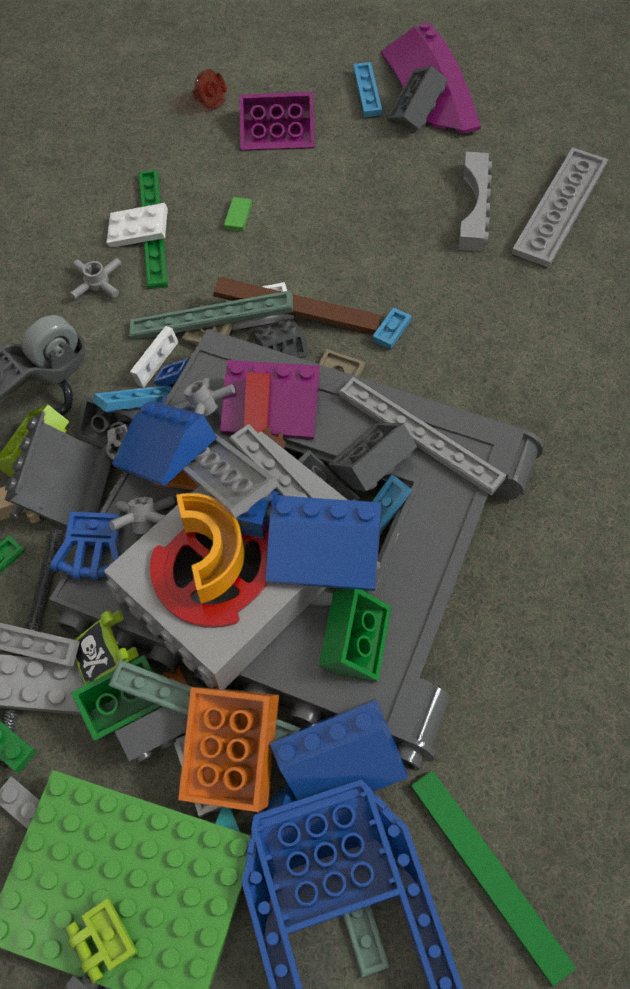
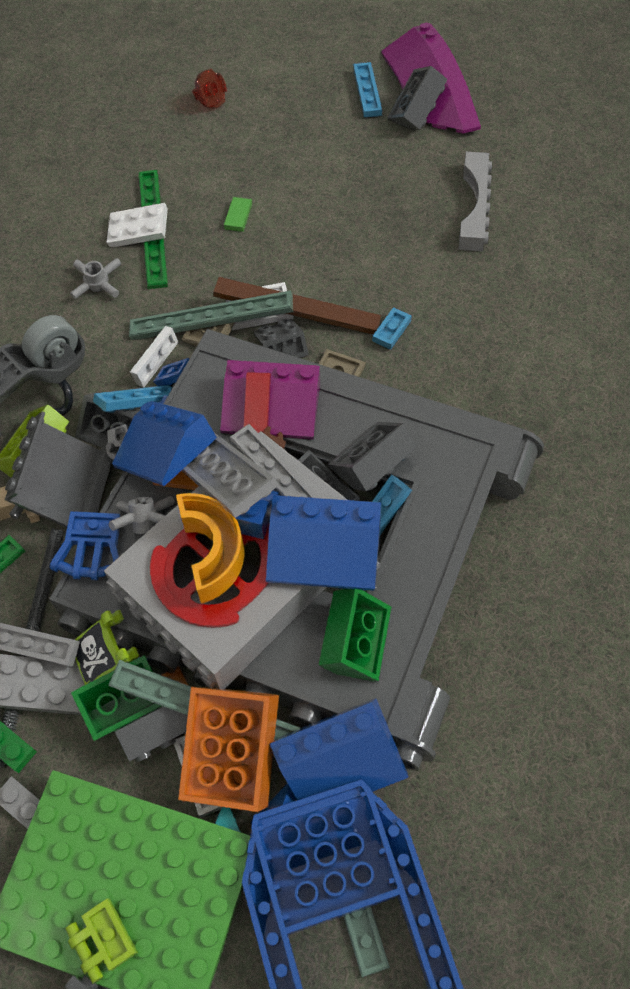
(202, 398): light grey bar -> none
(276, 121): magenta slope -> none
(425, 437): light grey tile -> none
(493, 879): green tile -> none
(559, 207): light grey plate -> none

